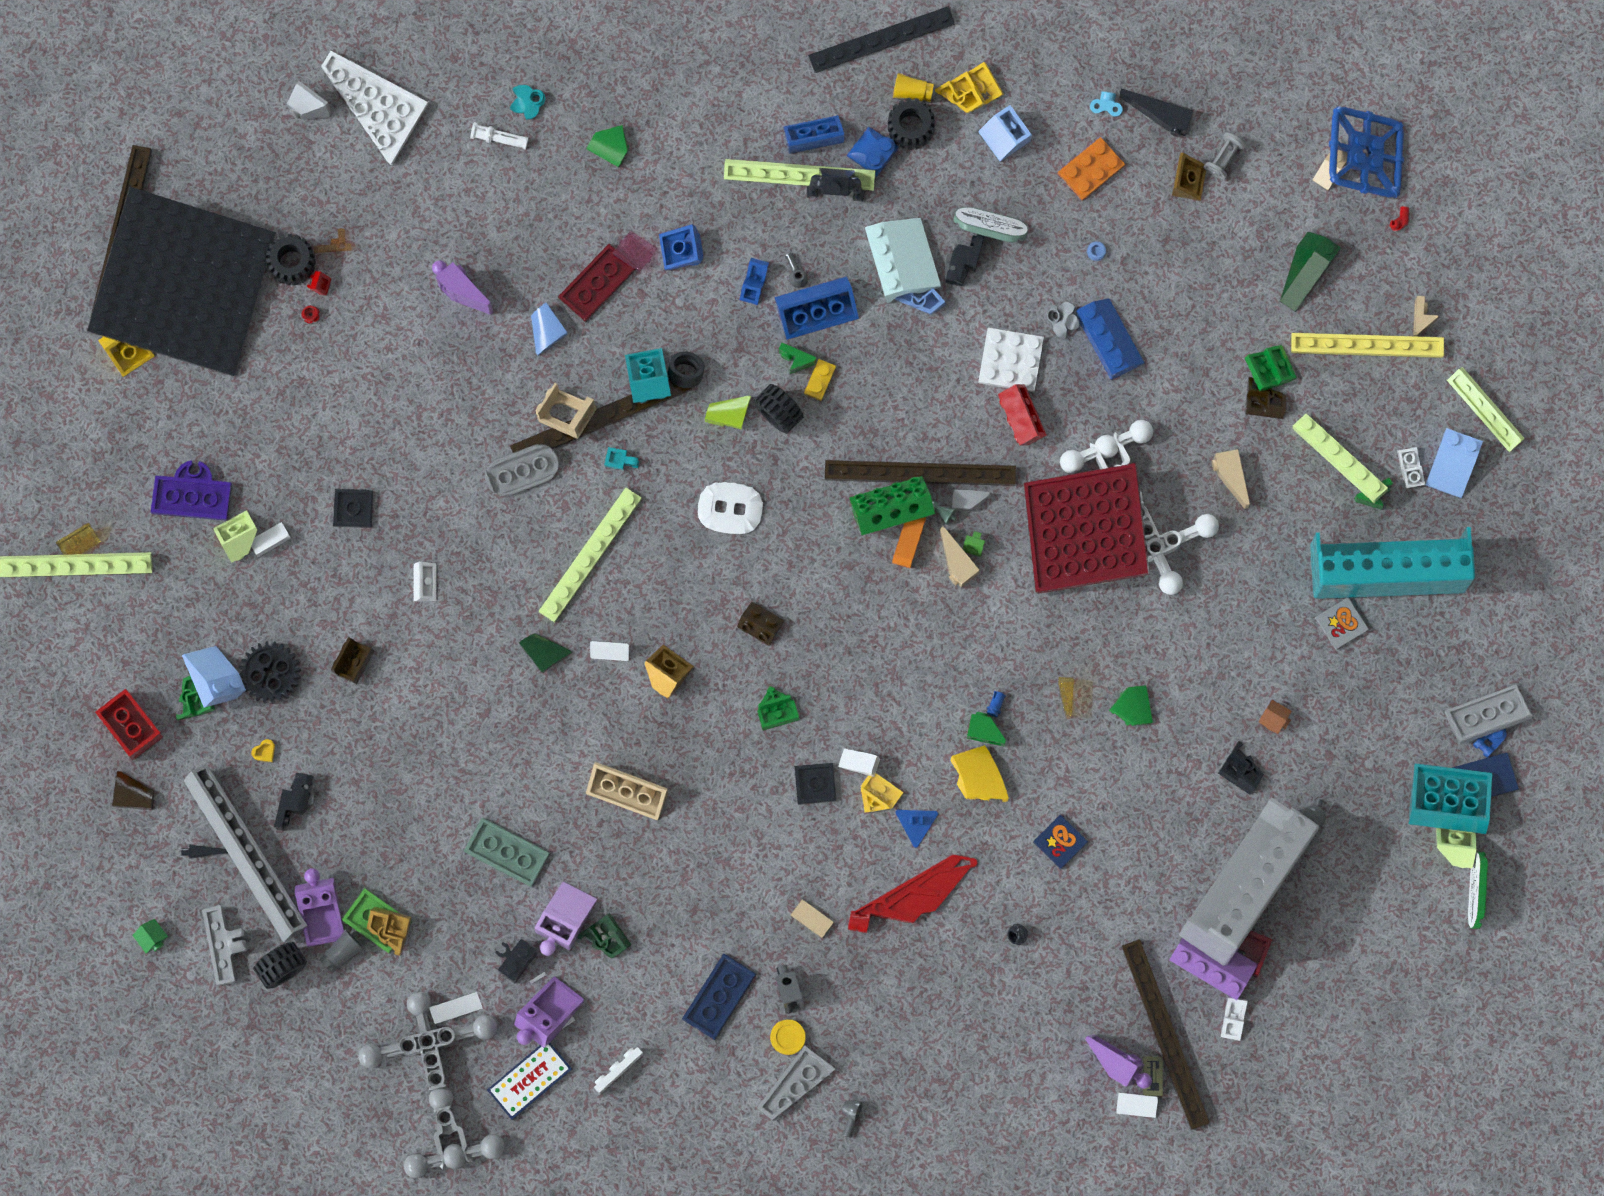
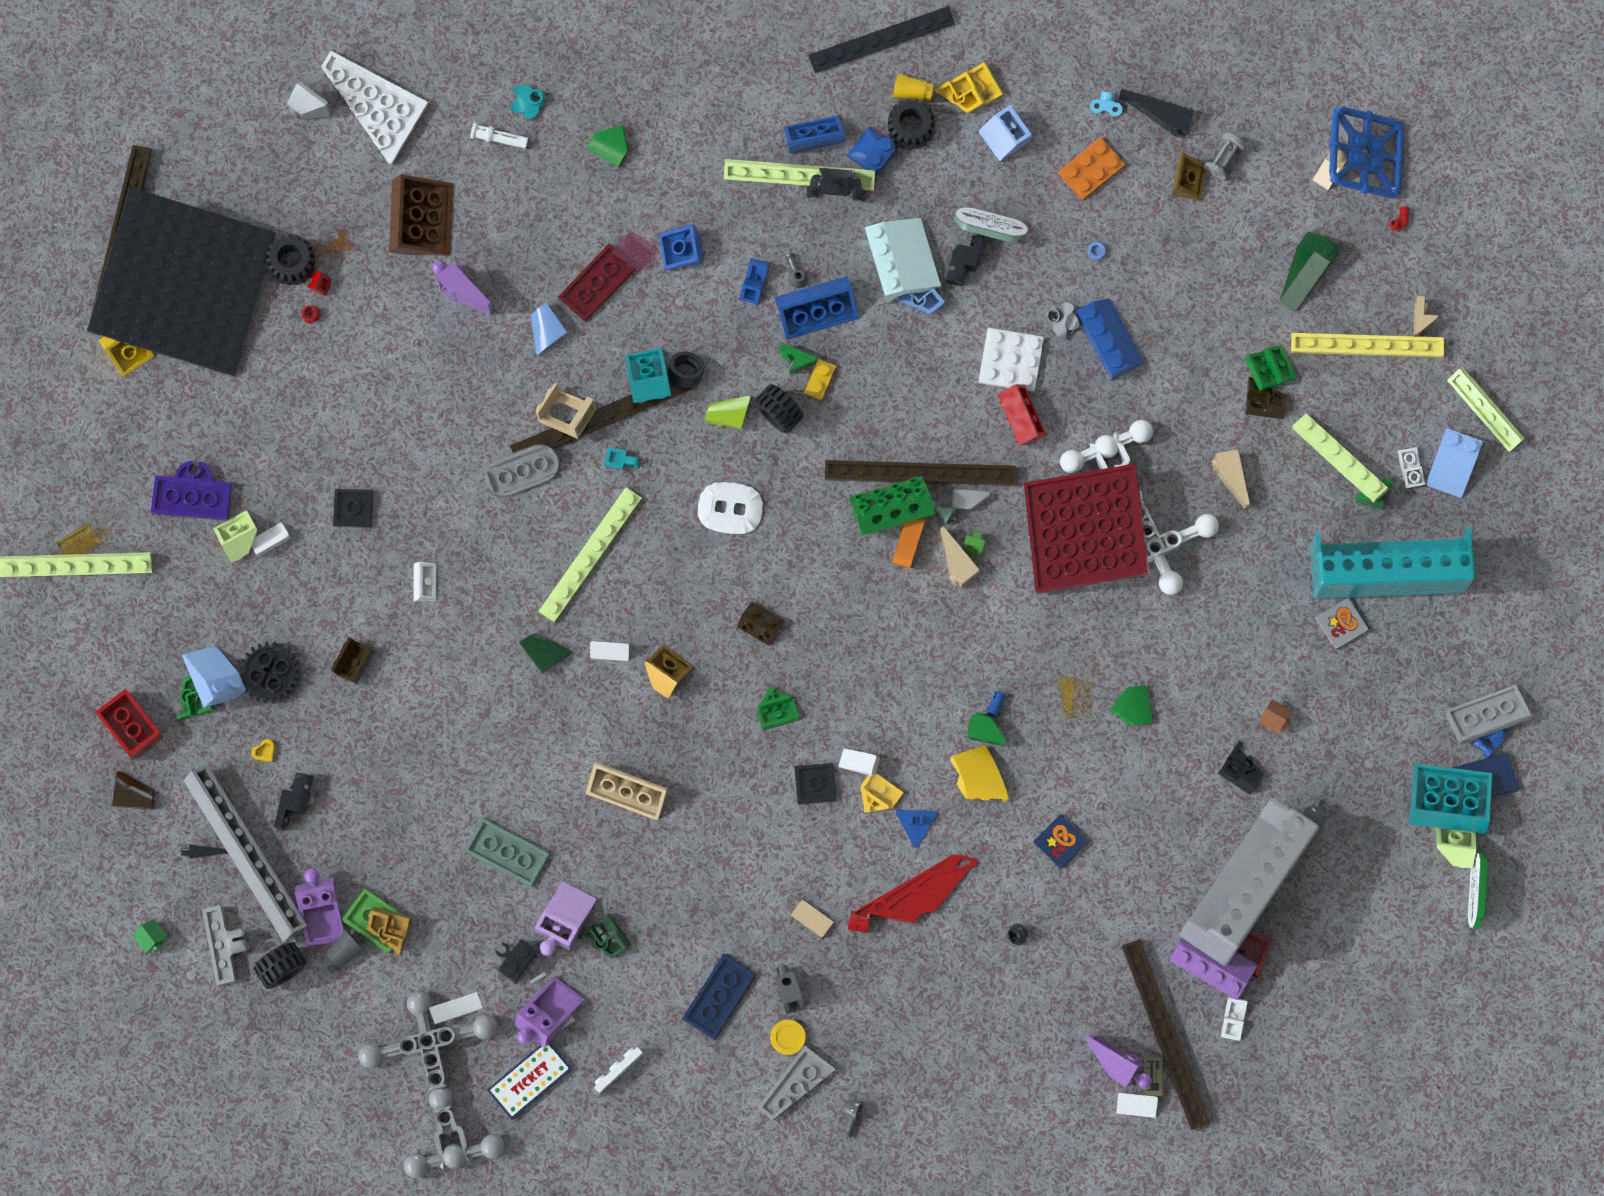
(420, 216): none -> reddish brown slope

